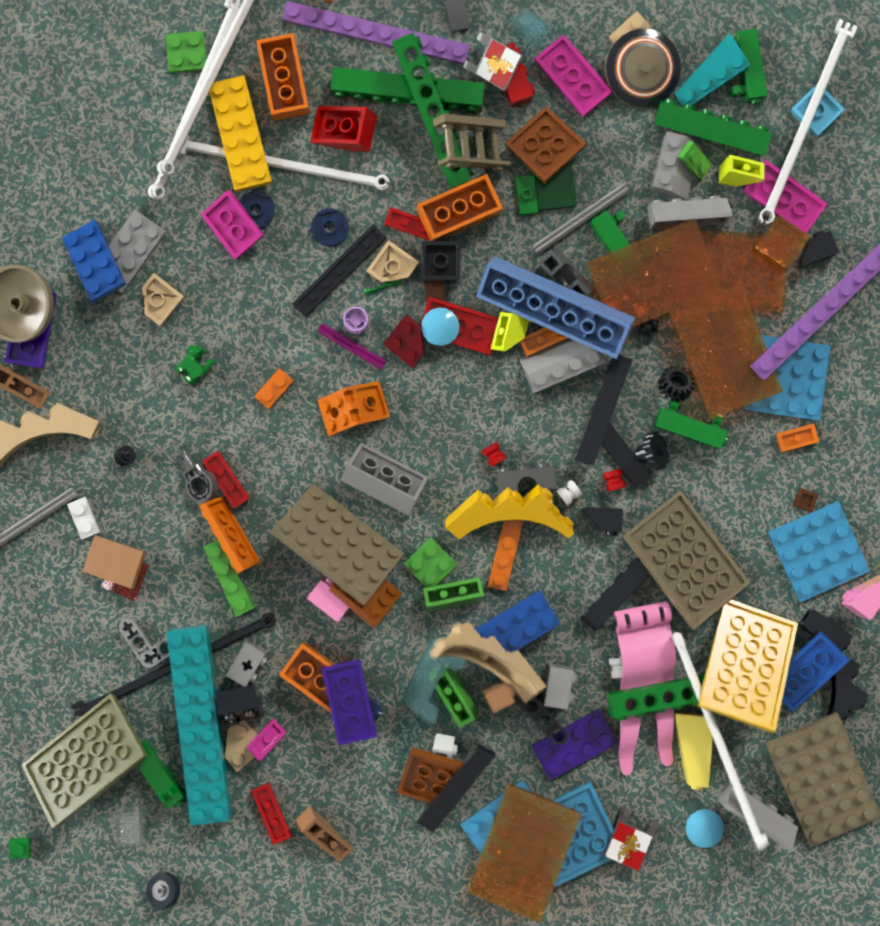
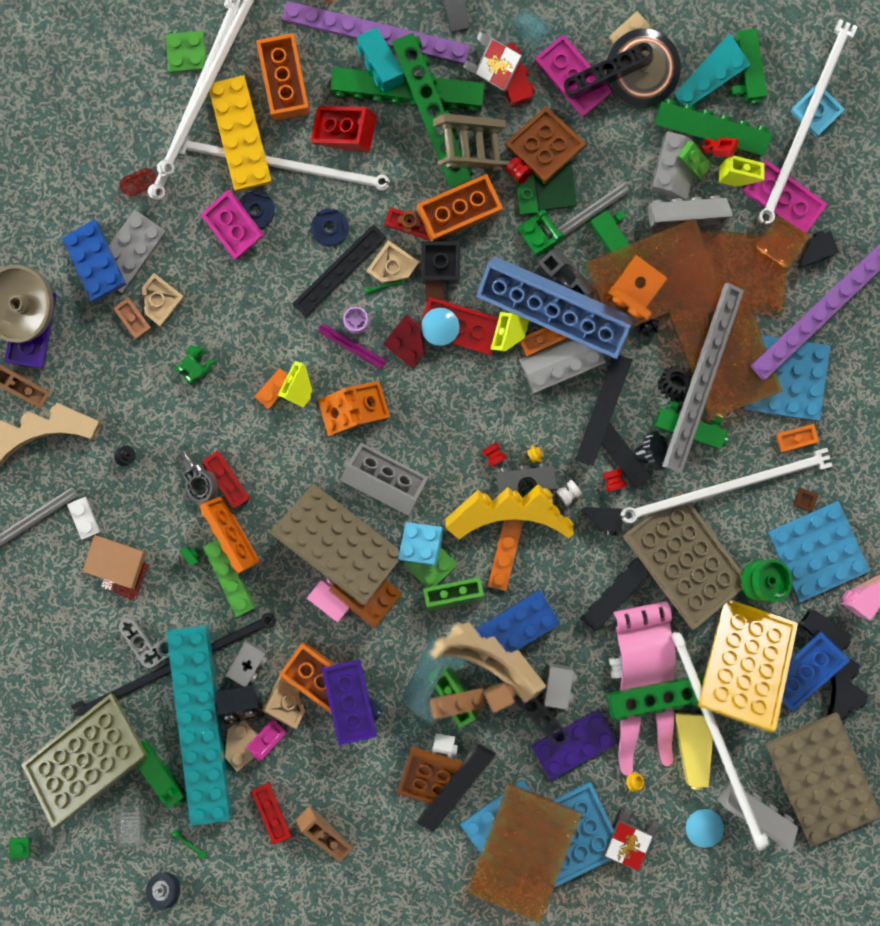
(132, 318): none -> nougat plate
(138, 180): none -> clear red plate
(190, 555): none -> green plate
(201, 854): none -> green hinge
(283, 703): none -> tan plate
(297, 385): none -> neon yellow slope
(379, 60): none -> teal brick
(404, 221): none -> dark orange plate
(421, 544): none -> medium azure plate
(457, 703): none -> medium nougat plate
(518, 170): none -> red wheel
(535, 236): none -> green plate
(535, 454): none -> yellow plate
(615, 63): none -> black beam
(628, 295): none -> orange bracket
(634, 782): none -> yellow plate
(703, 378): none -> light grey plate
(723, 147): none -> red plate
(728, 486): none -> white hinge
(766, 580): none -> green wheel

